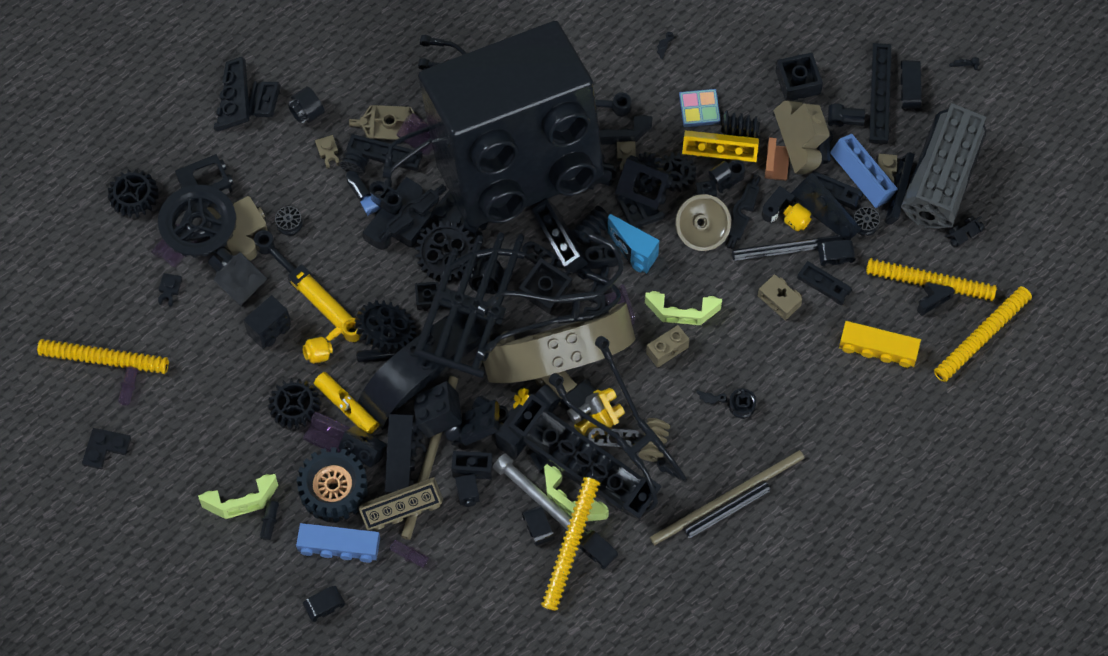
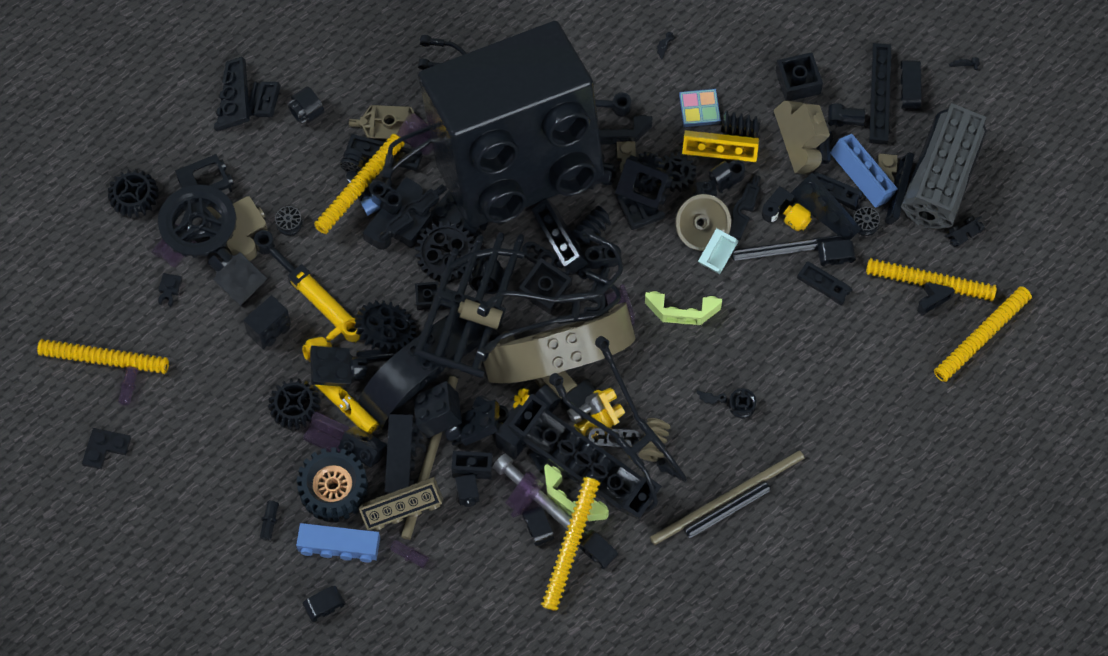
(234, 507): yellowish green slope -> none
(327, 148): dark tan plate -> none
(335, 366): none -> black plate
(356, 186): none -> yellow piece
(469, 312): none -> dark tan brick
(524, 494): none -> clear purple panel
(637, 246): dark azure slope -> none
(667, 346): dark tan brick -> none
(718, 251): none -> light aqua panel
(776, 161): nougat panel -> none
(781, 305): dark tan brick -> none
(880, 344): yellow brick -> none

